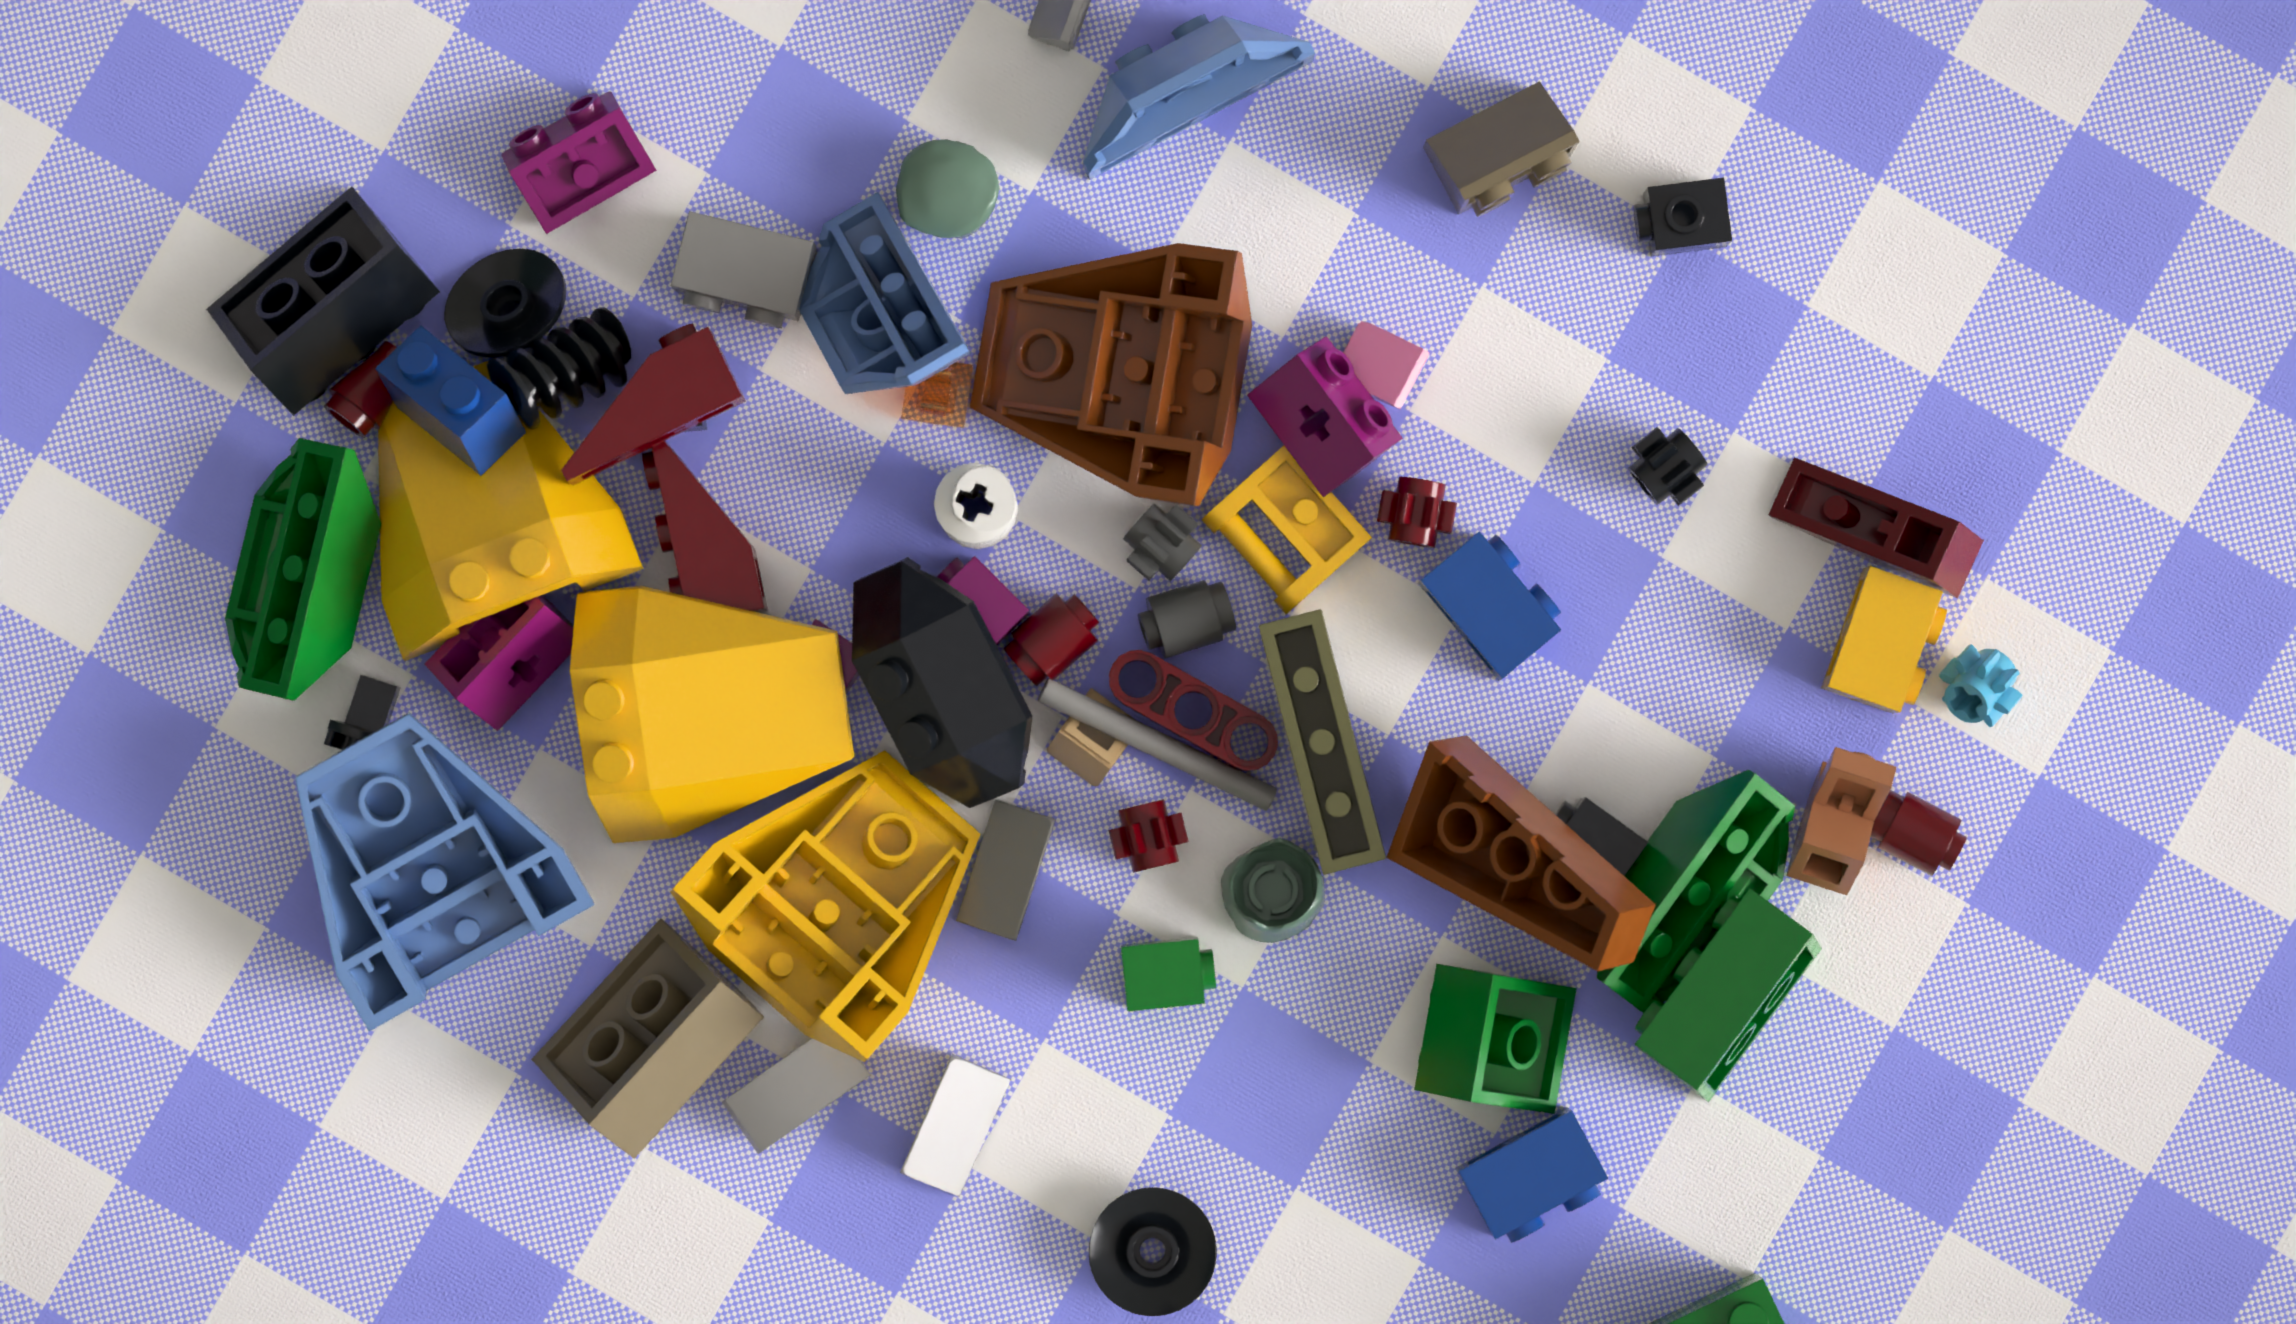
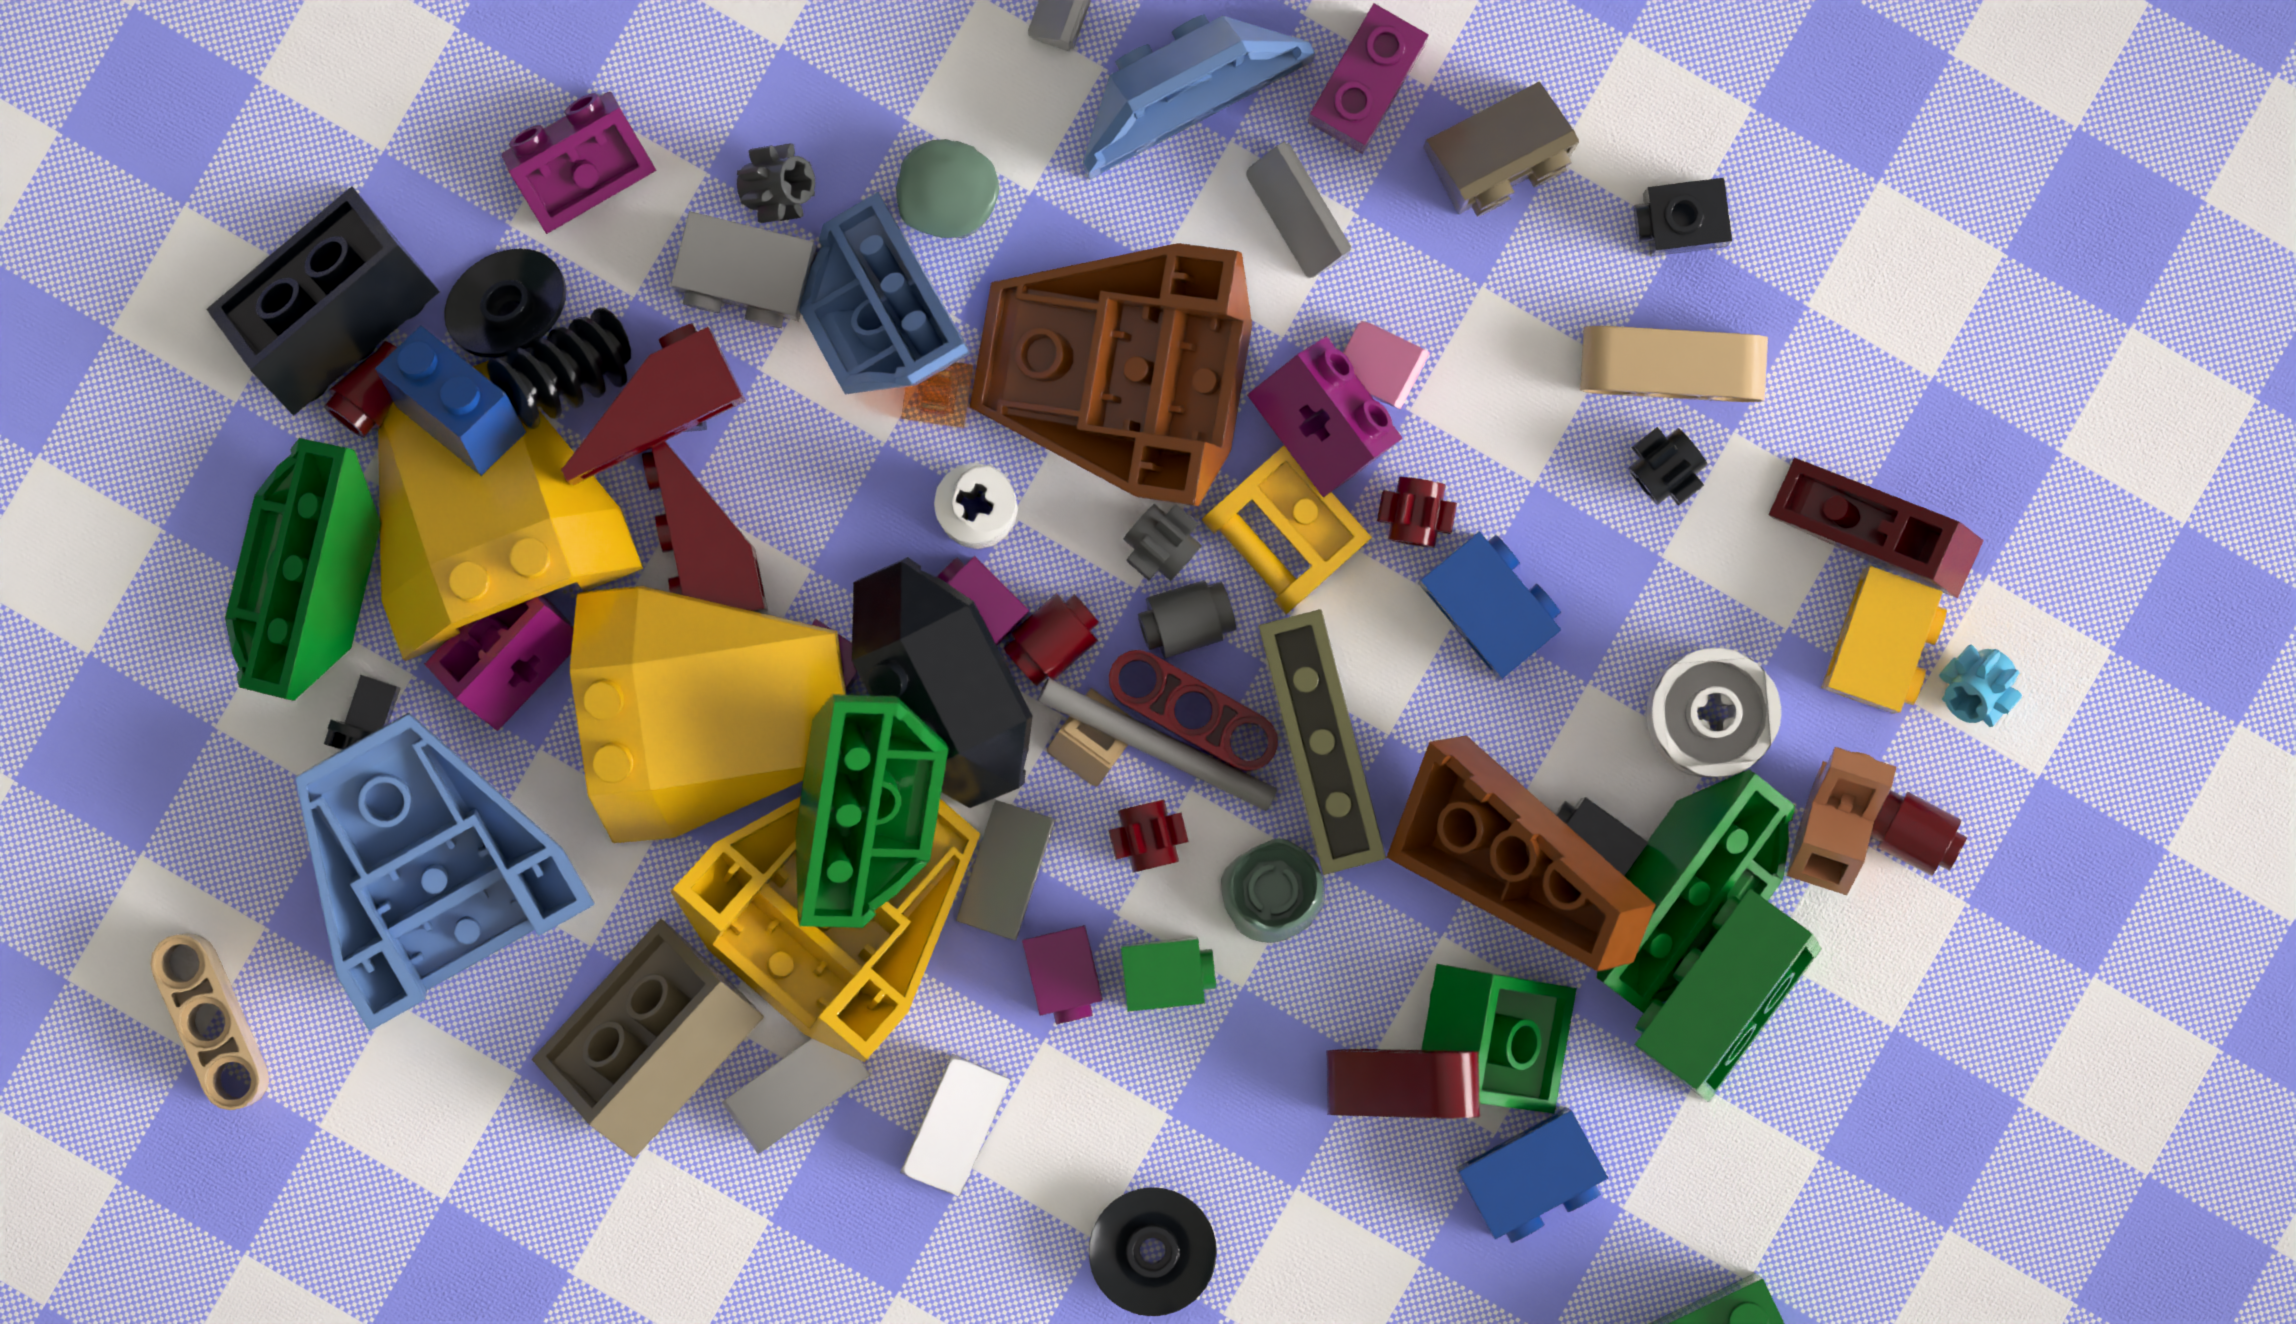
(183, 1002): none -> tan beam
(775, 183): none -> dark grey gear
(864, 808): none -> green wedge
(1063, 974): none -> magenta brick
(1298, 210): none -> light grey slope
(1368, 78): none -> magenta brick
(1403, 1083): none -> dark red beam
(1674, 364): none -> tan beam
(1735, 683): none -> white brick

